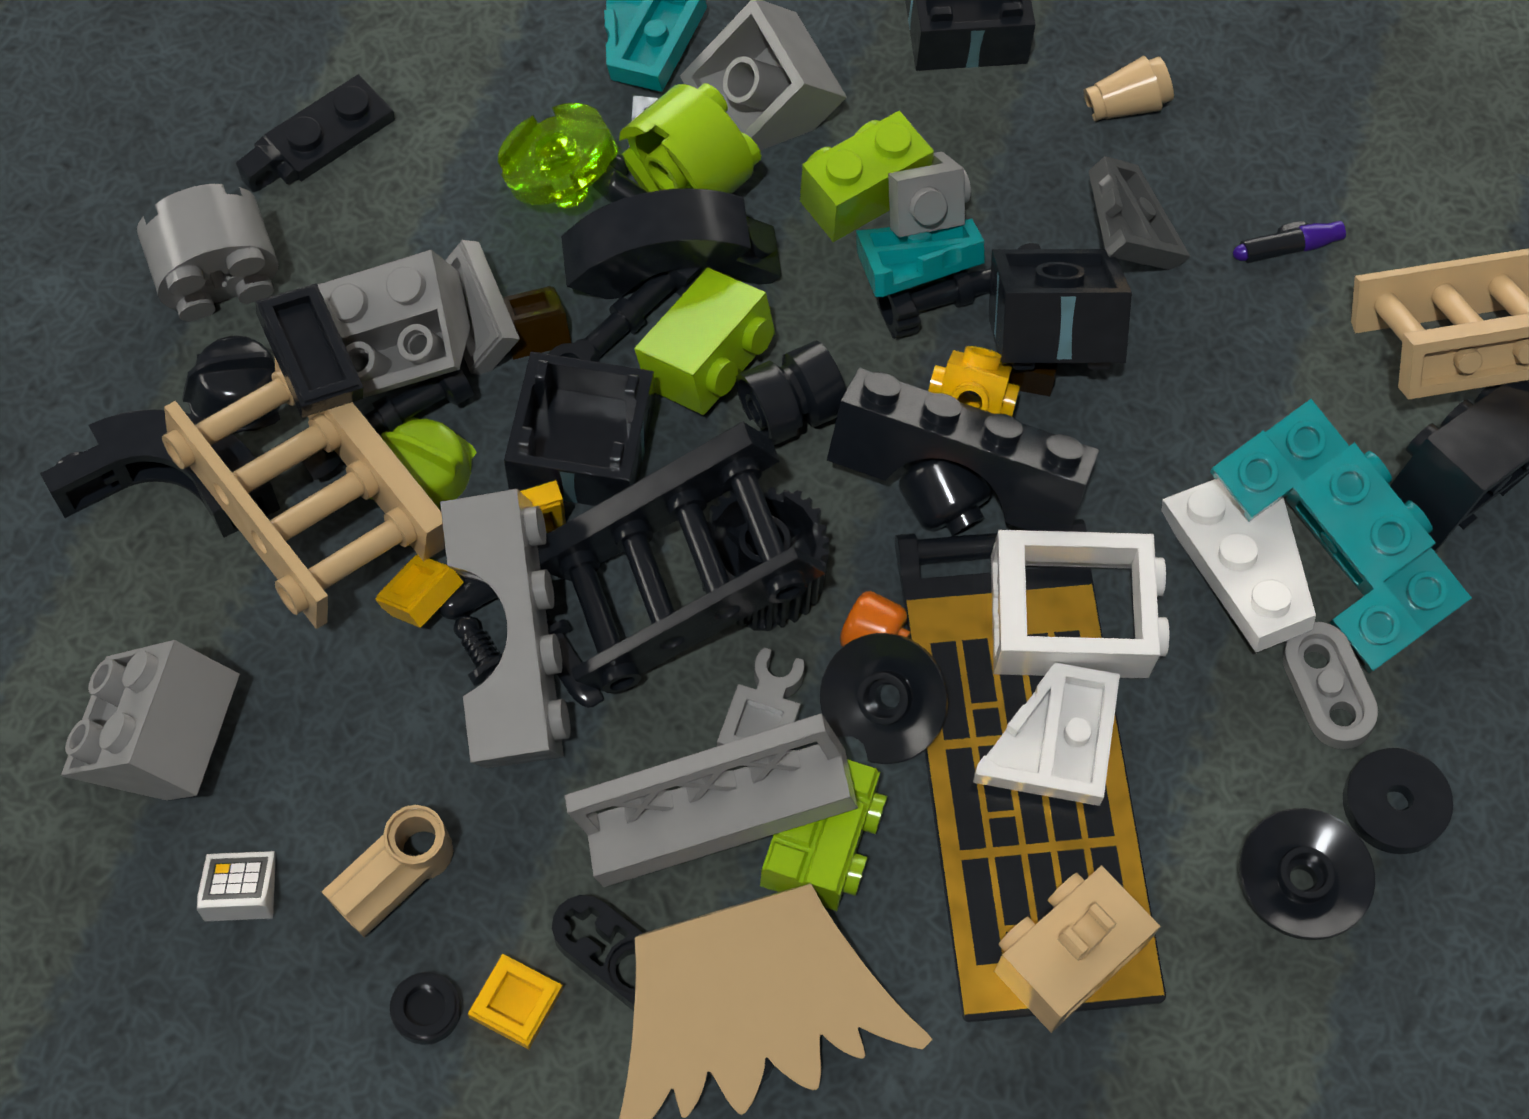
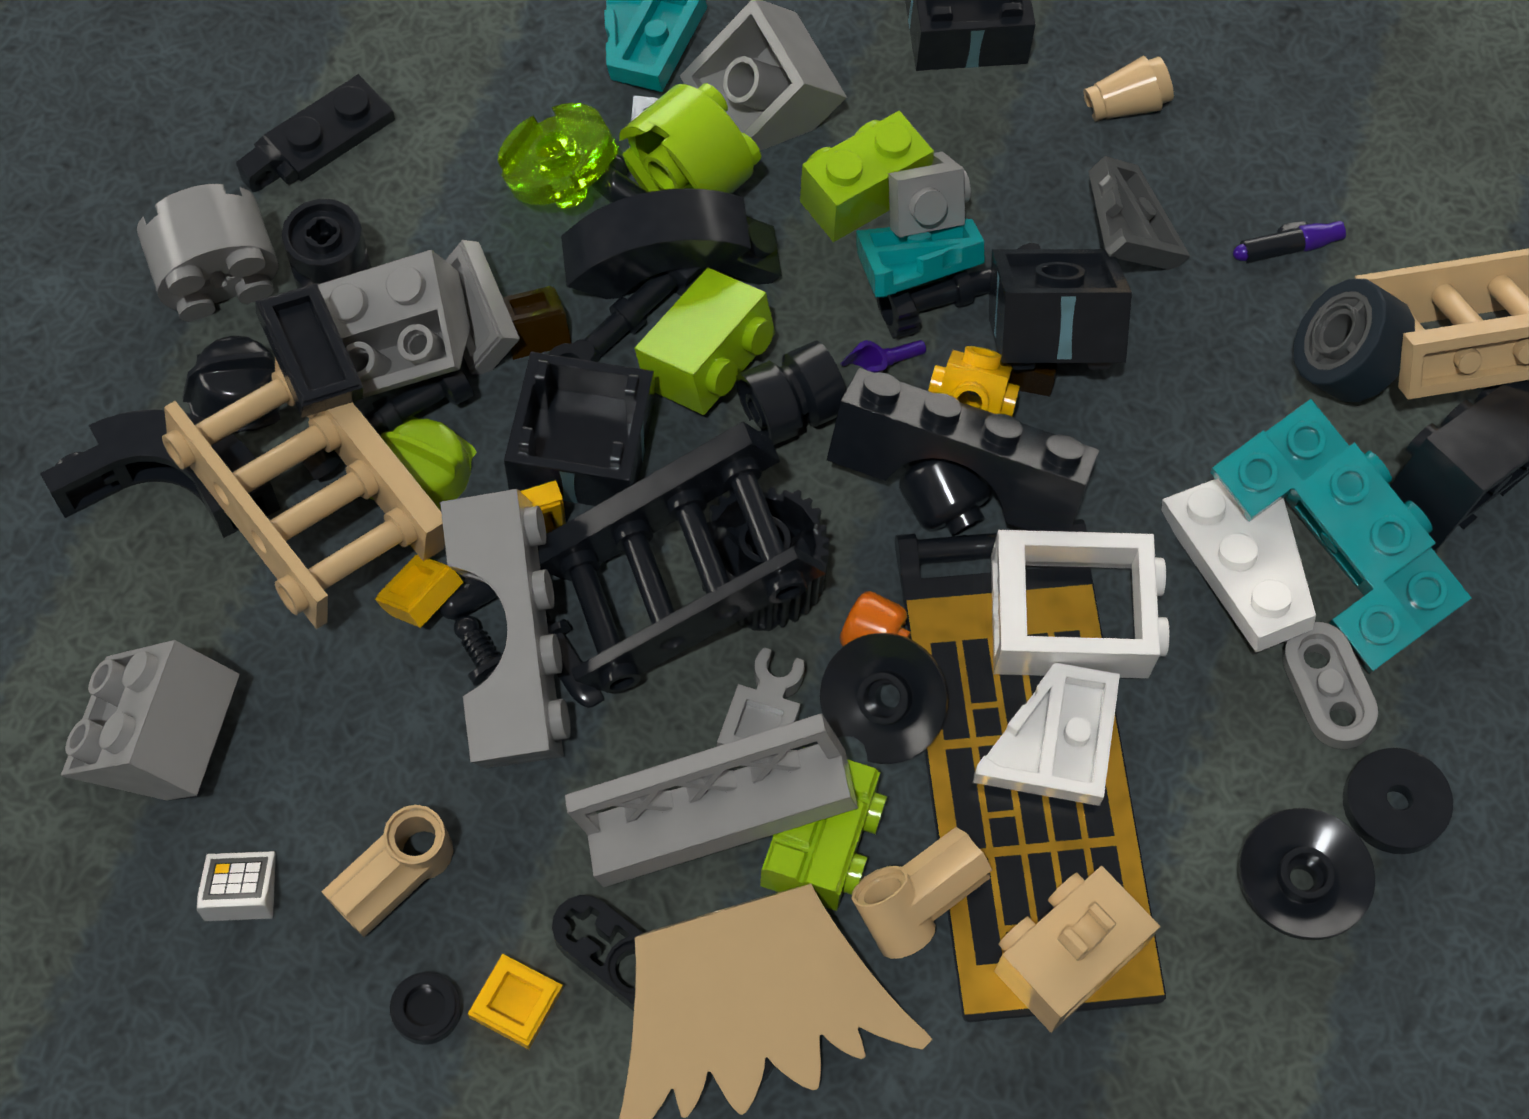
(324, 242): none -> black wheel
(875, 359): none -> dark purple hand
(906, 900): none -> tan piece
(1352, 340): none -> black wheel

